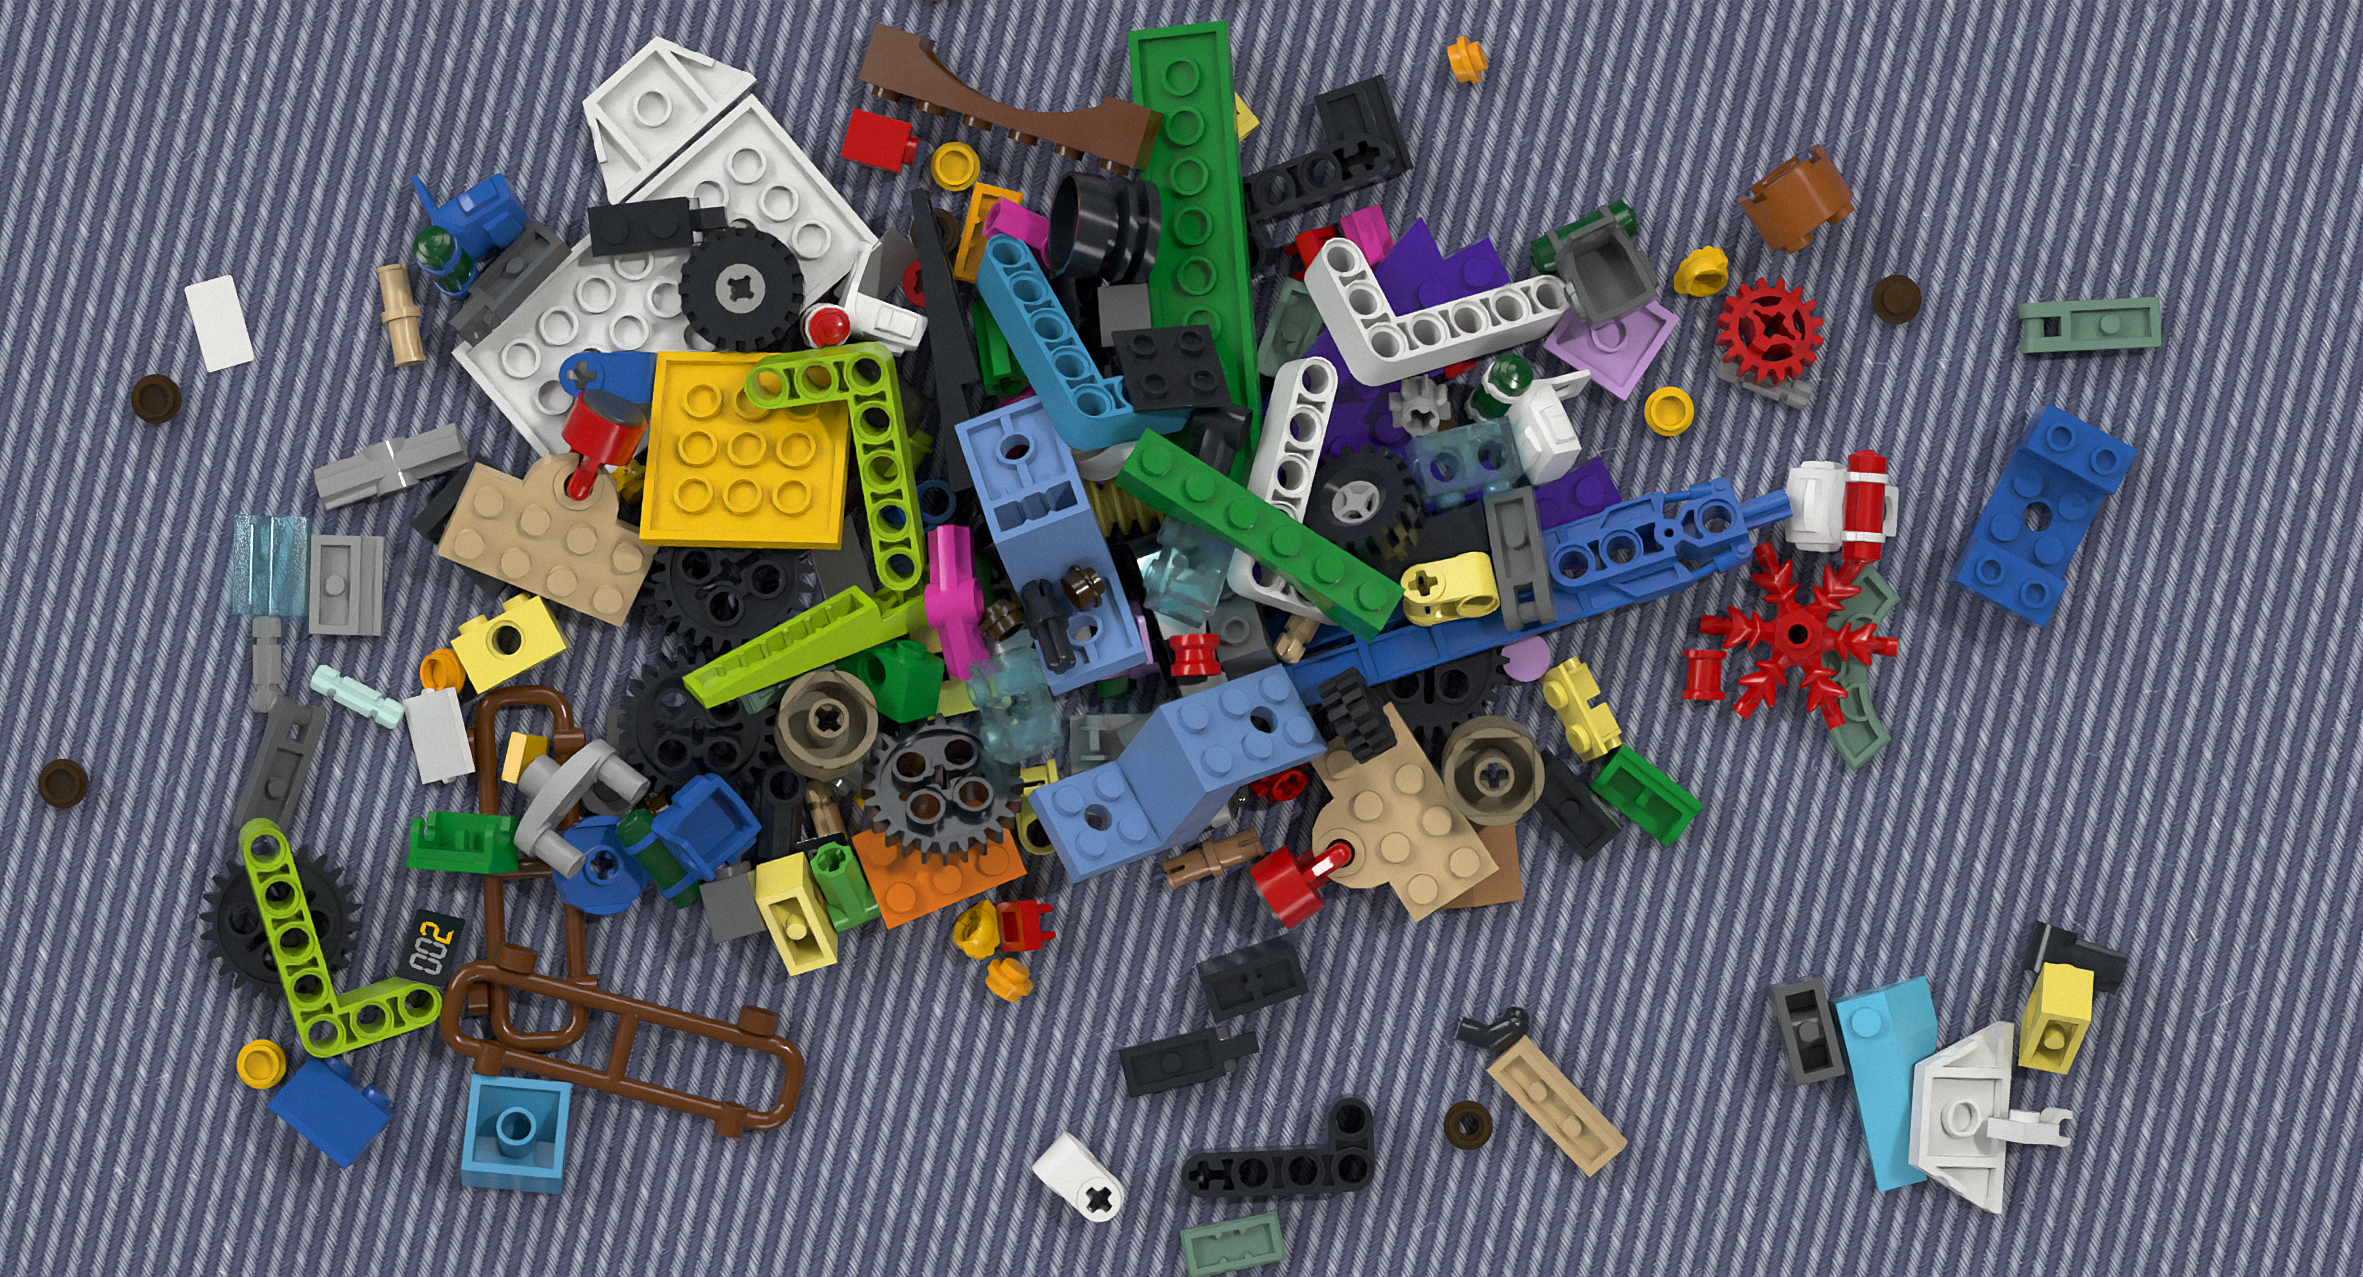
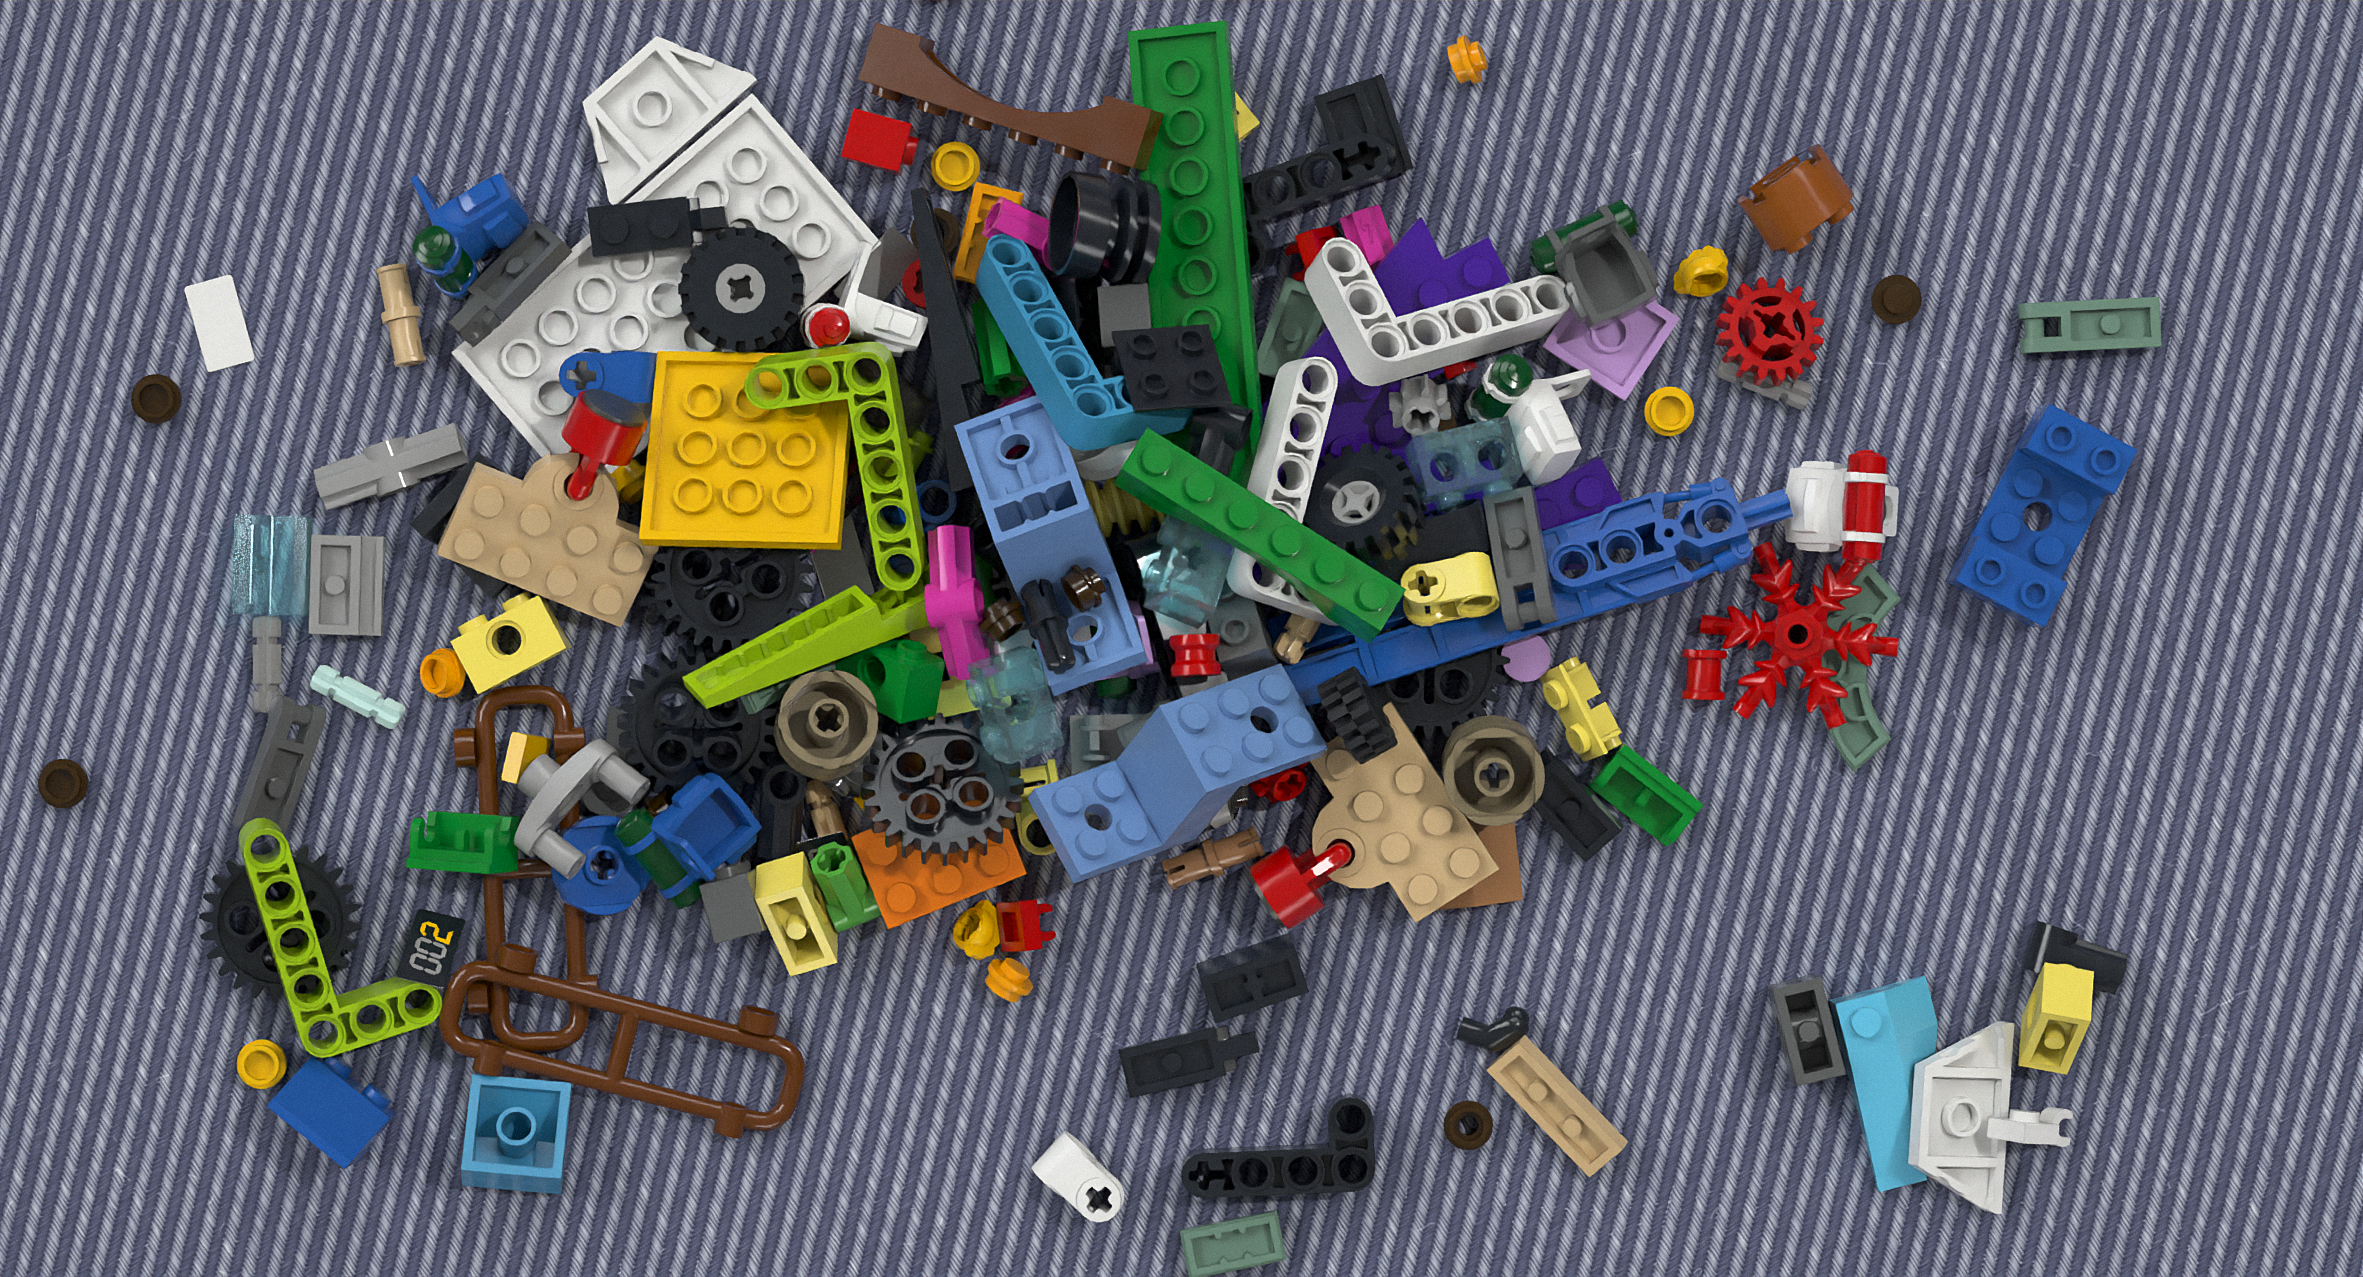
(438, 735): white piece -> none

